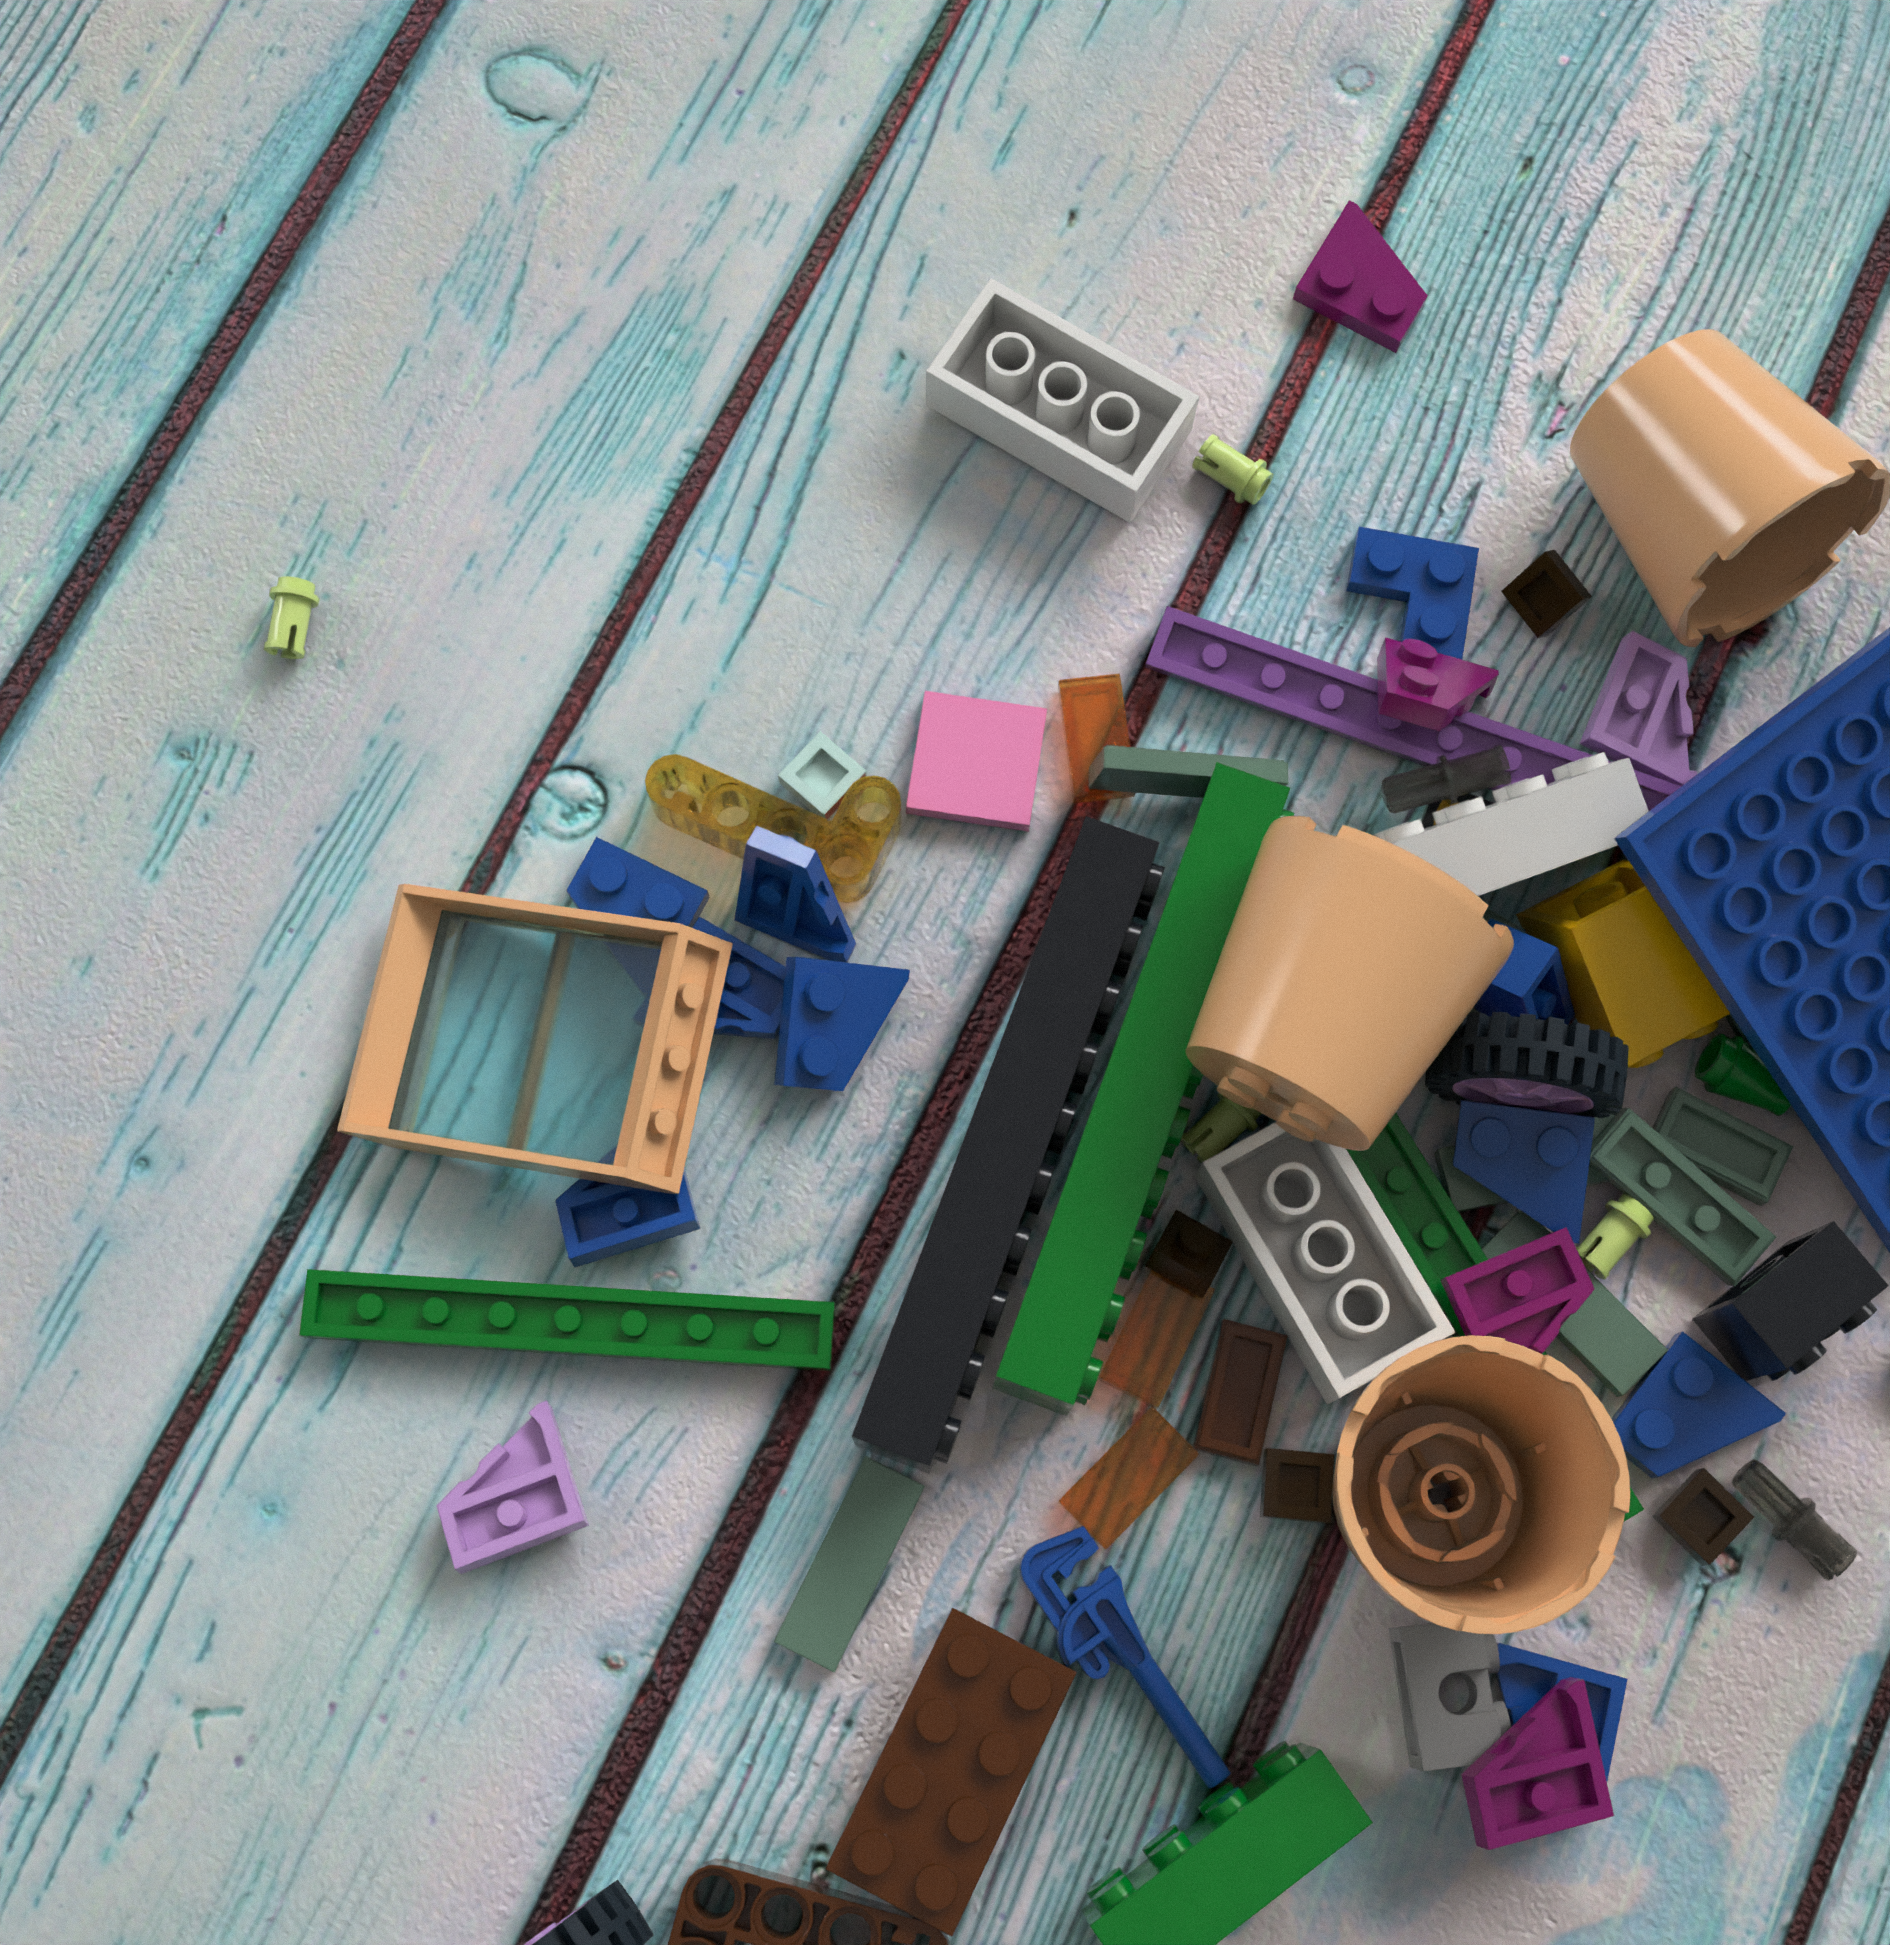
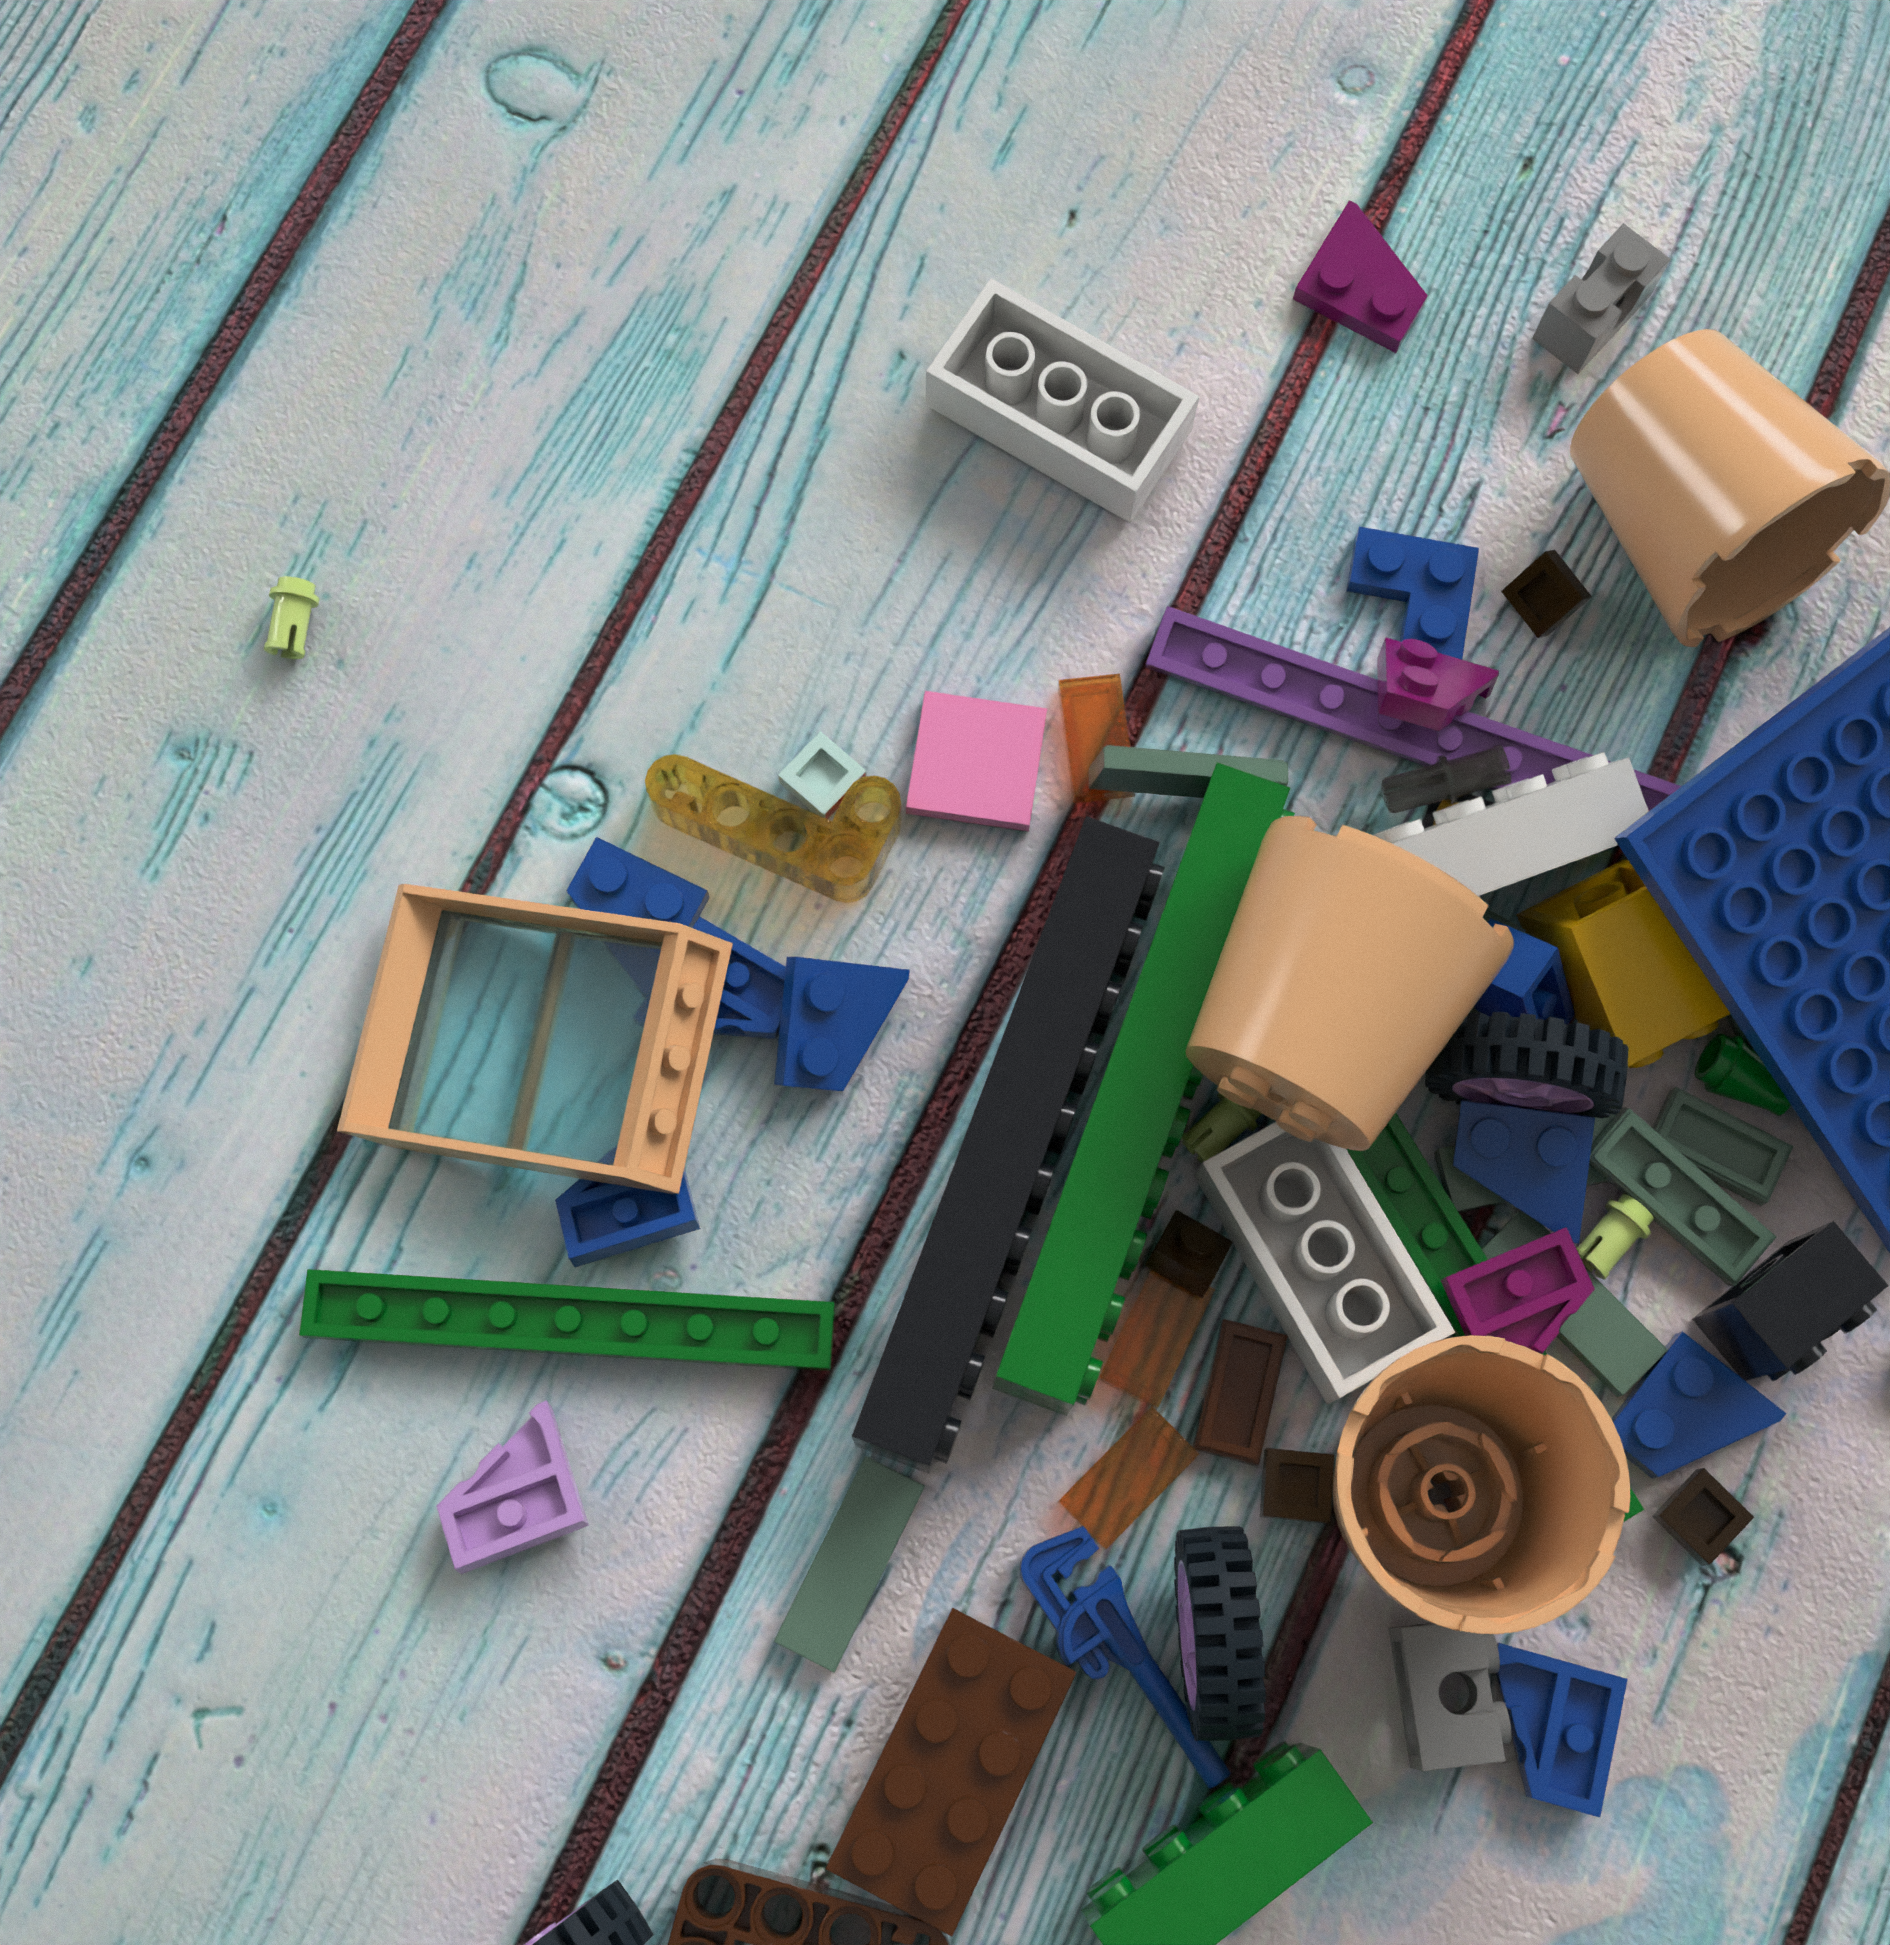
(791, 897): blue wing -> none
(1219, 1633): none -> black wheel
(1233, 470): yellowish green pin -> none
(1540, 1773): magenta wing -> none
(1584, 310): none -> light grey brick
(1644, 711): lavender wing -> none
(1795, 1520): clear smoke axle -> none

